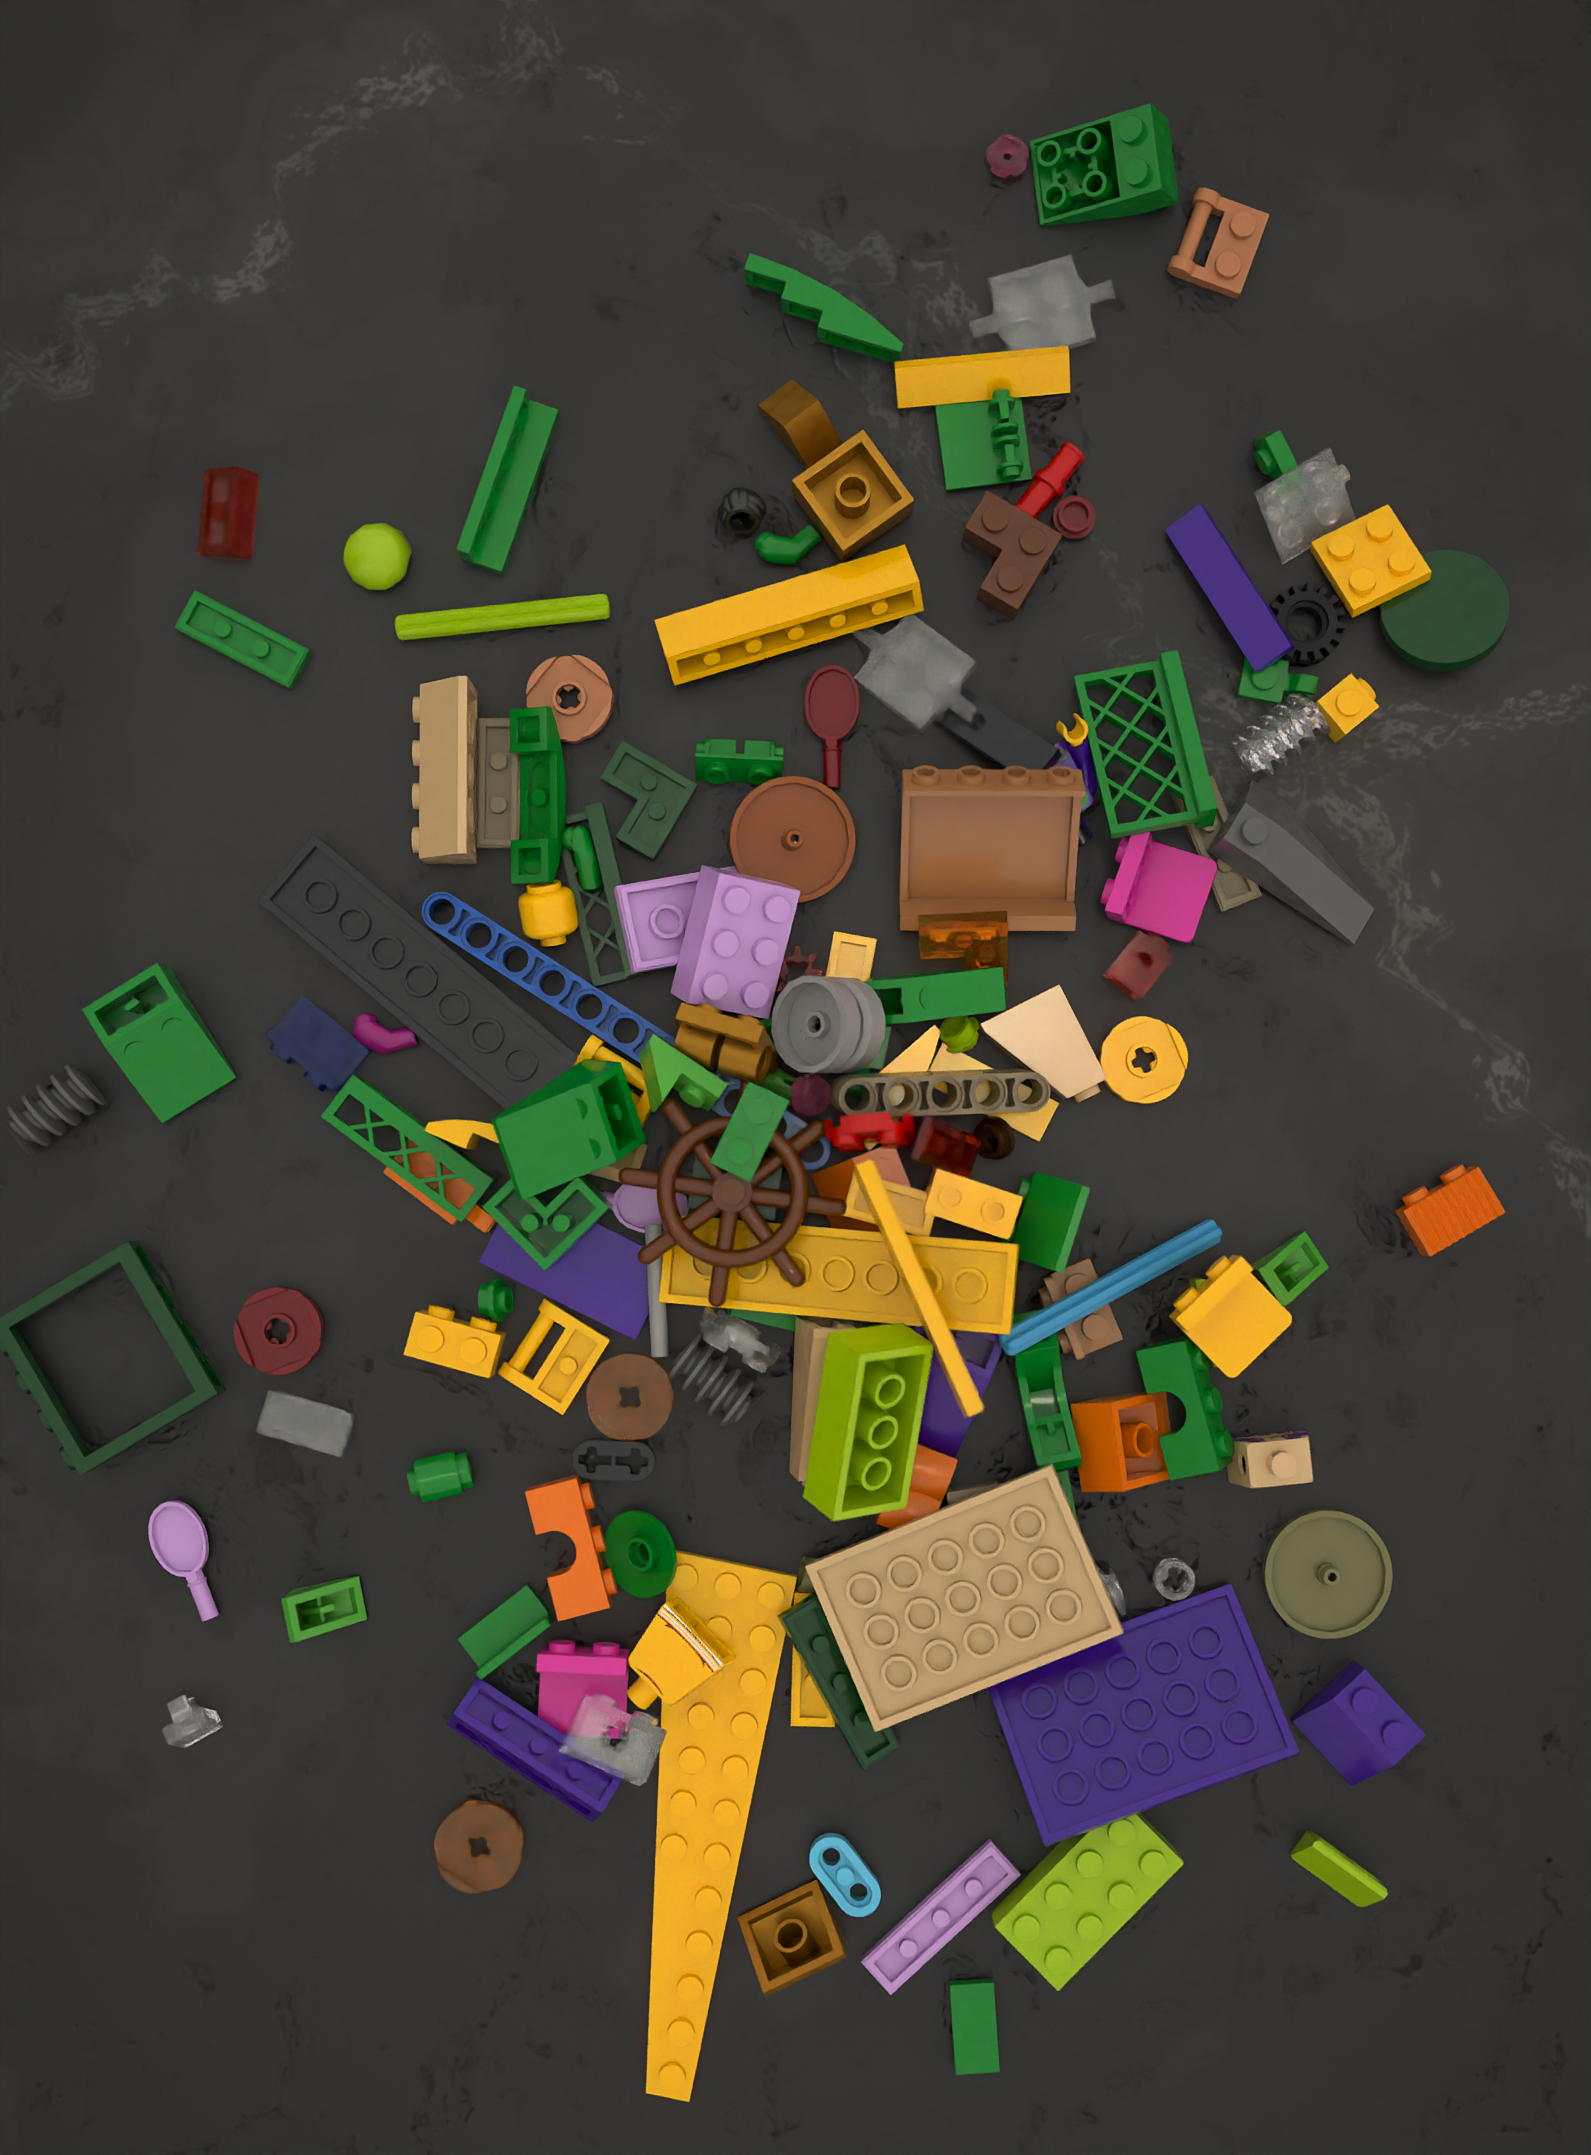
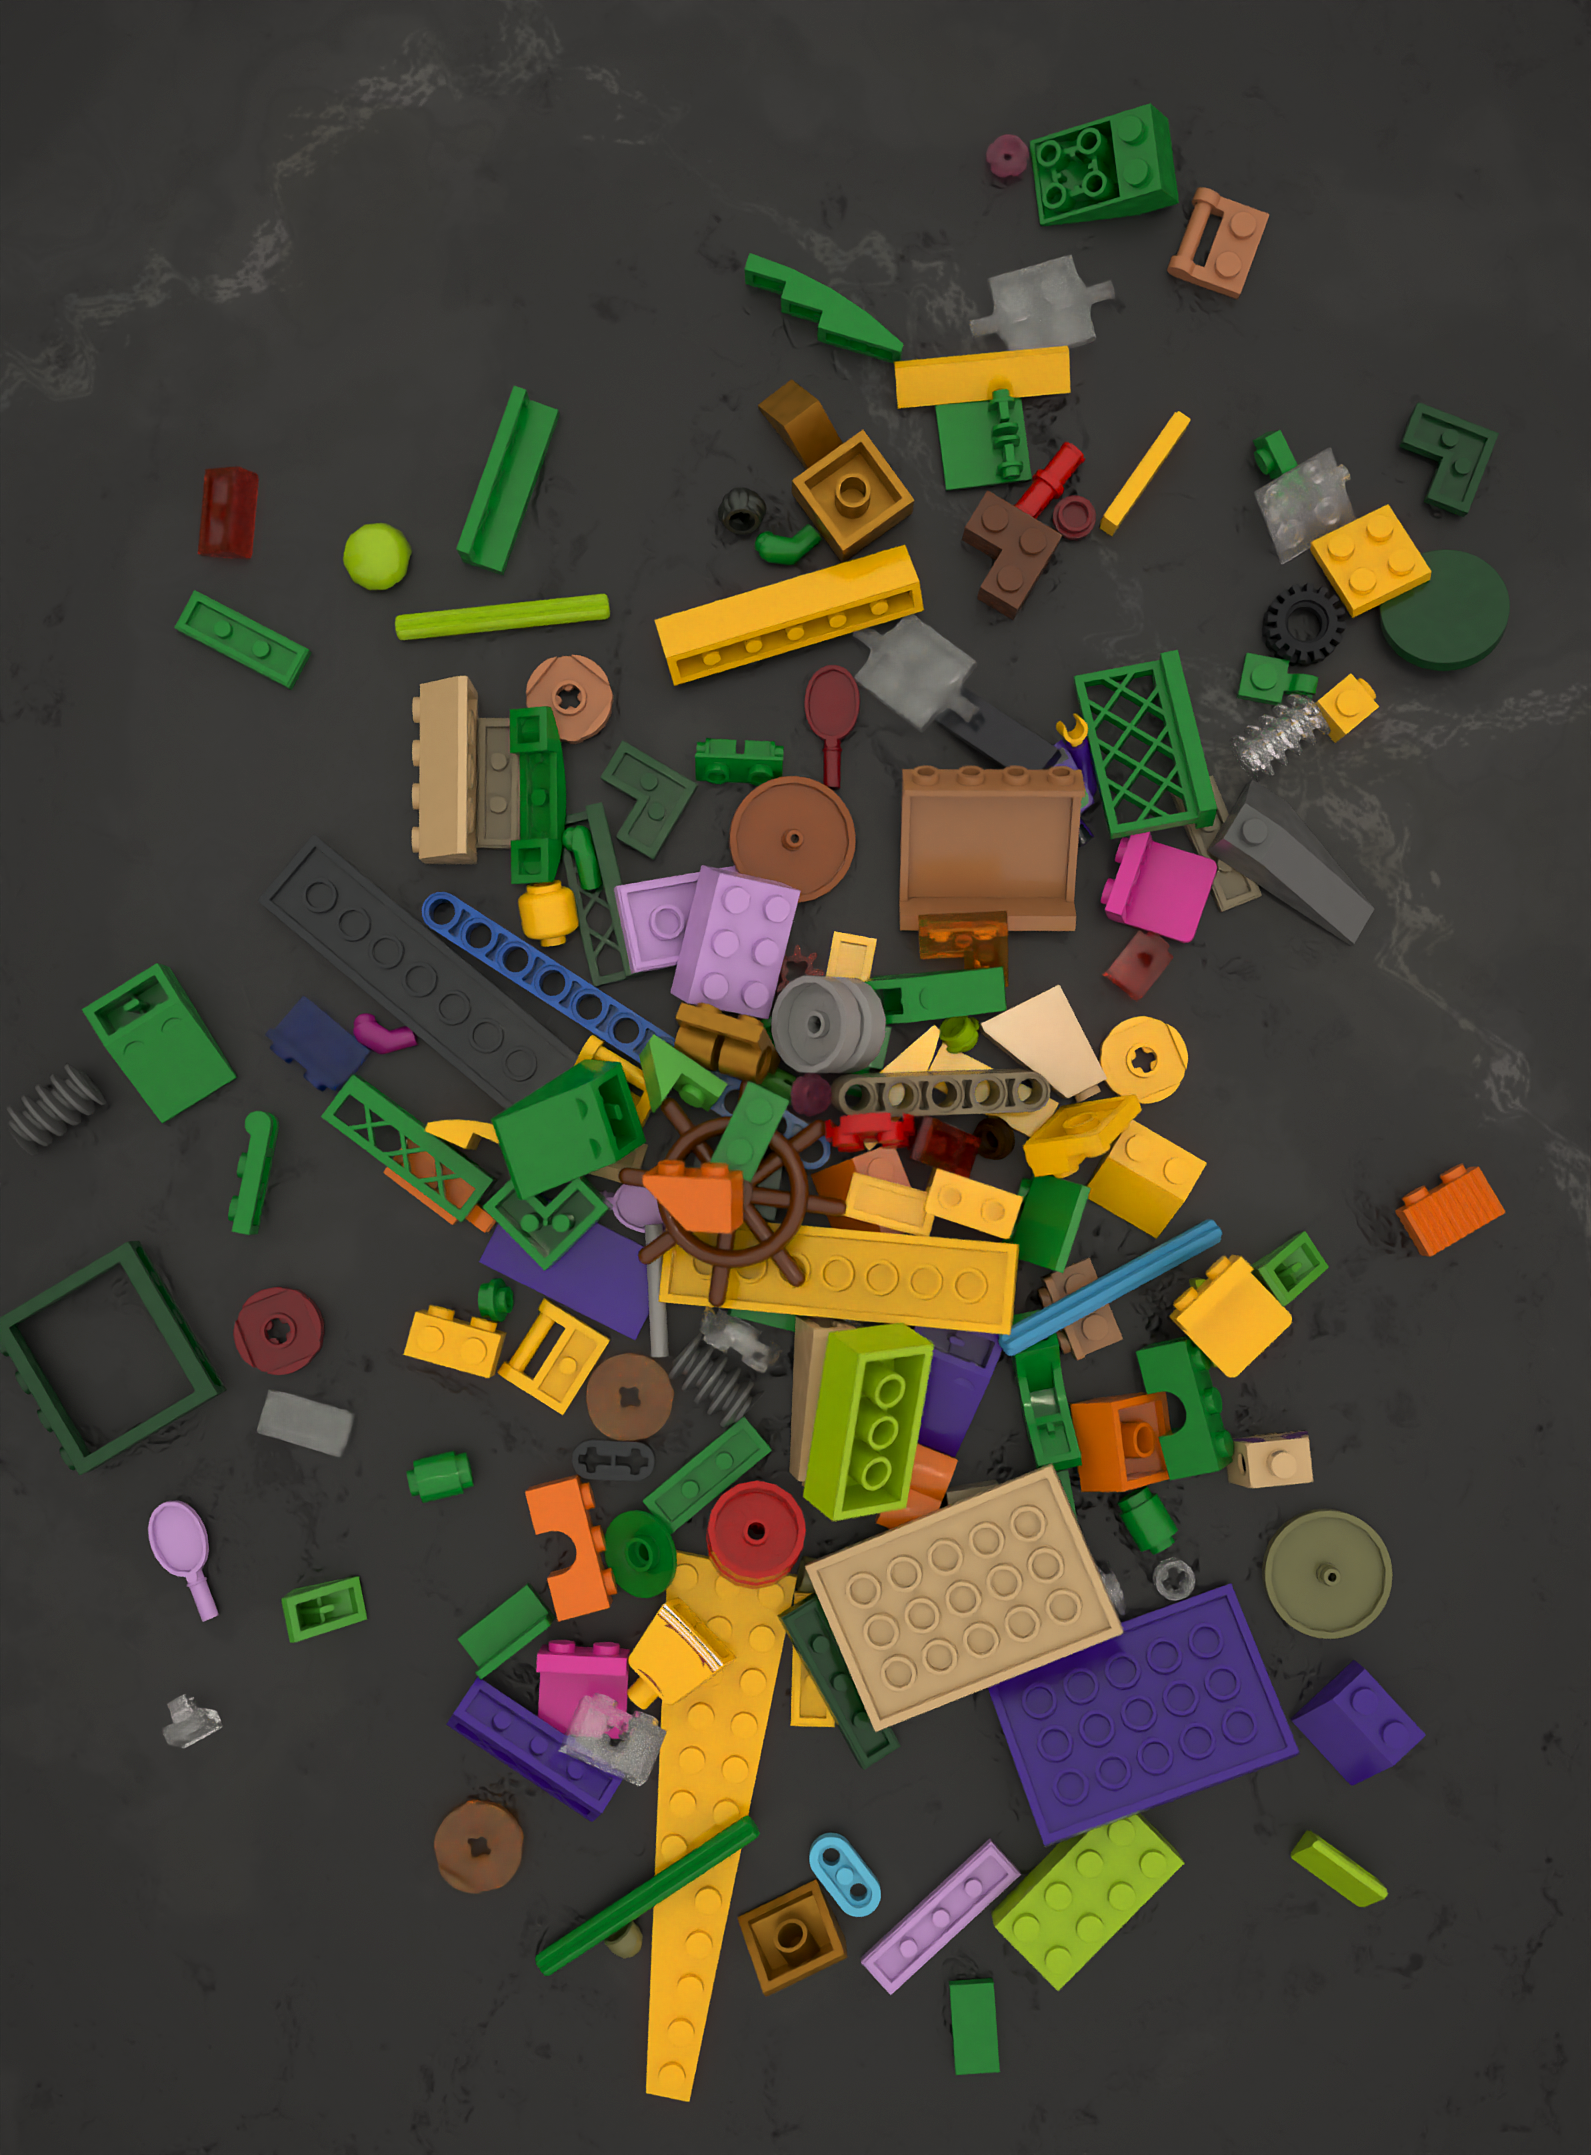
(254, 1170): none -> green plate
(625, 1941): none -> olive hinge
(647, 1895): none -> green axle
(699, 1197): none -> orange slope
(707, 1474): none -> green plate
(767, 1511): none -> red wheel
(918, 1288): yellow tile -> none
(1078, 1133): none -> yellow plate
(1144, 473): none -> yellow tile
(1144, 1178): none -> yellow slope
(1147, 1520): none -> green brick
(1230, 588): dark purple tile -> none
(1460, 450): none -> dark green plate

